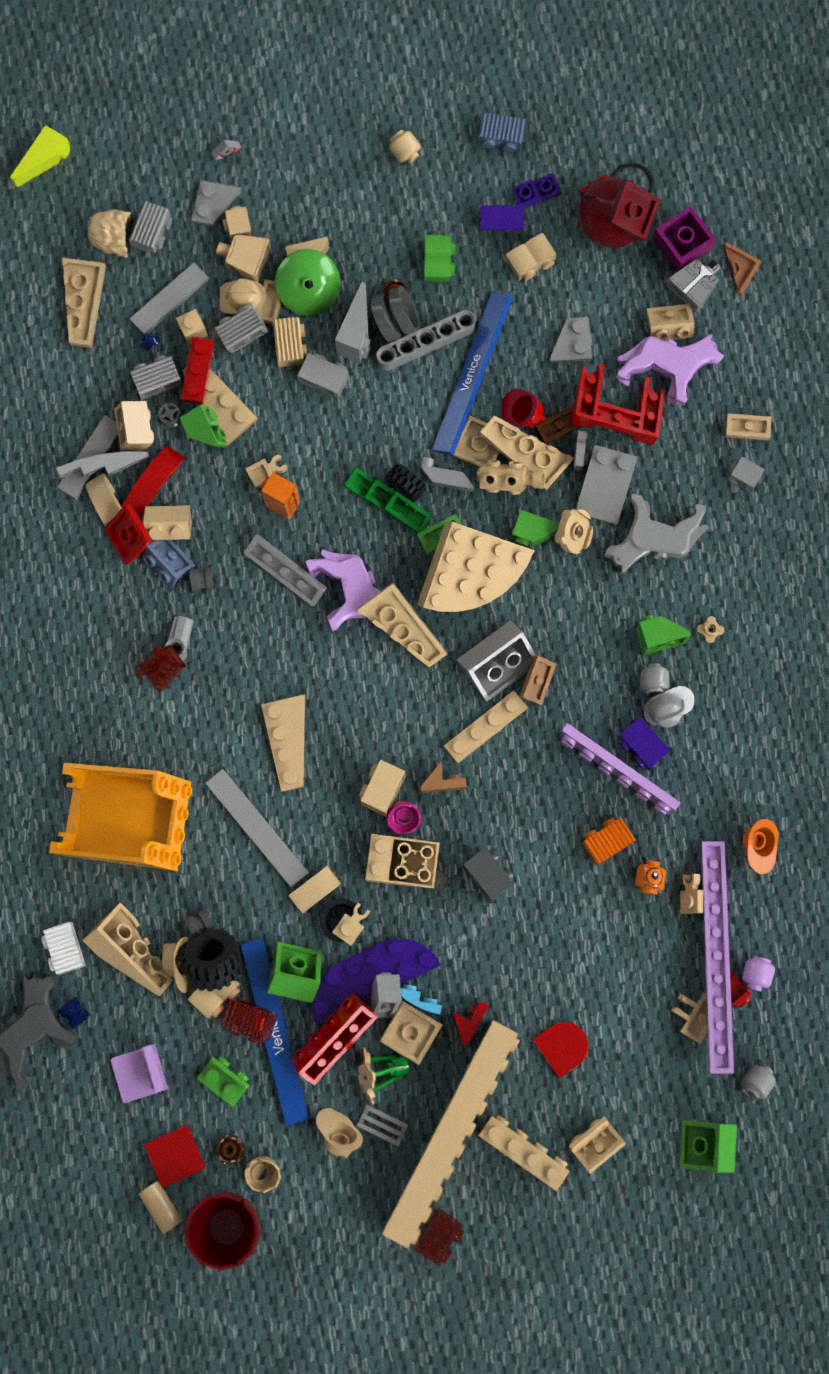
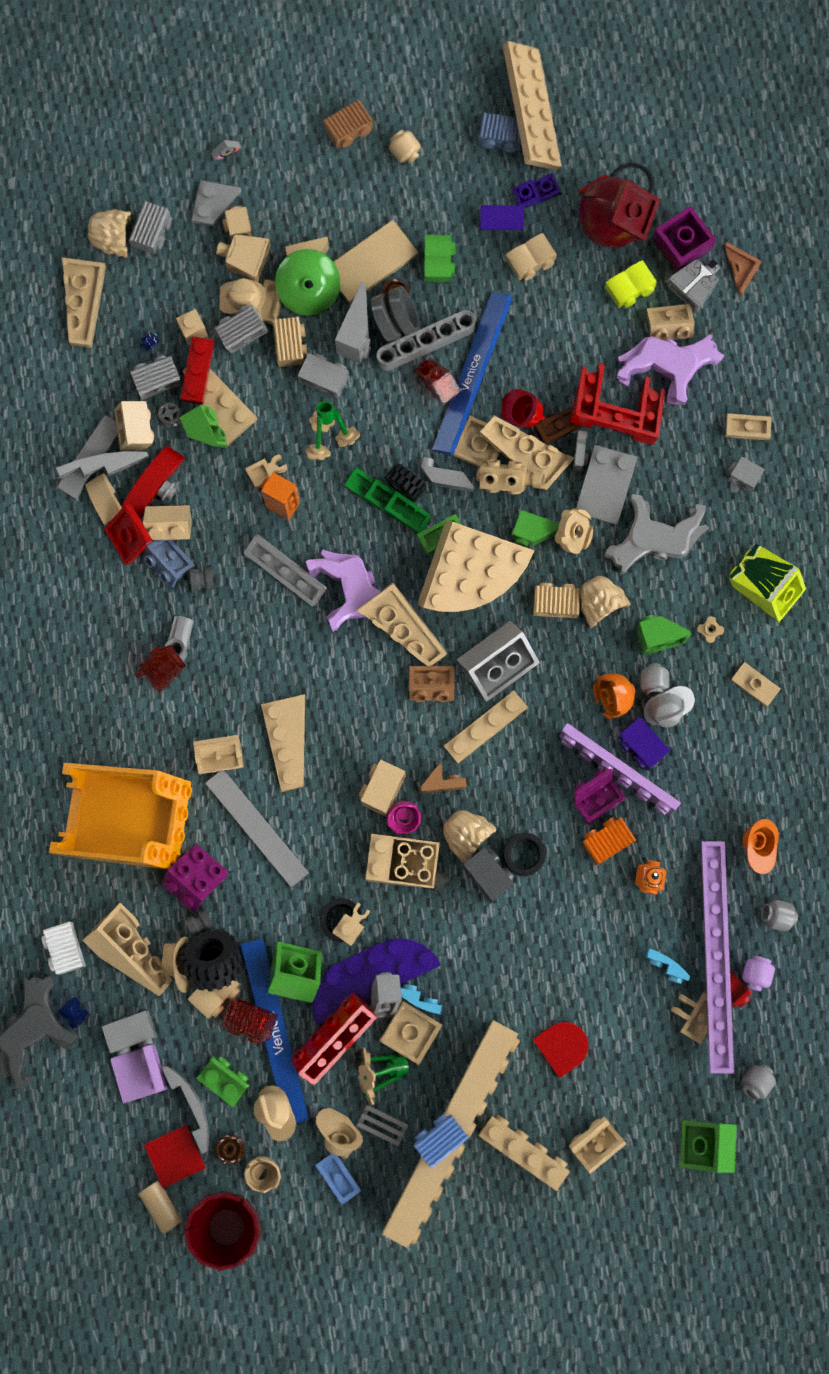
(43, 154): neon yellow slope -> none
(129, 1032): none -> light grey brick
(166, 491): none -> light grey plate
(169, 299): light grey tile -> none
(175, 1080): none -> light grey slope
(194, 877): none -> magenta bracket
(218, 754): none -> tan hinge
(275, 1113): none -> tan piece
(314, 889): tan slope -> none
(321, 421): none -> plant
(338, 1178): none -> medium blue plate
(348, 124): none -> medium nougat brick
(374, 260): none -> tan tile
(431, 683): none -> medium nougat bracket
(437, 380): none -> clear red slope
(439, 1236): clear red bracket -> none
(440, 1140): none -> medium blue brick
(466, 833): none -> tan hair
(467, 1028): red slope -> none
(531, 106): none -> tan plate
(537, 680): medium nougat plate -> none
(540, 850): none -> black tyre
(556, 601): none -> tan brick
(573, 342): light grey wing -> none
(597, 796): none -> magenta bracket
(600, 598): none -> tan hair
(615, 690): none -> orange cylinder
(631, 284): none -> neon yellow brick
(673, 970): none -> medium azure slope
(691, 899): tan plate -> none
(755, 684): none -> tan plate
(768, 581): none -> slope
(779, 915): none -> light grey head

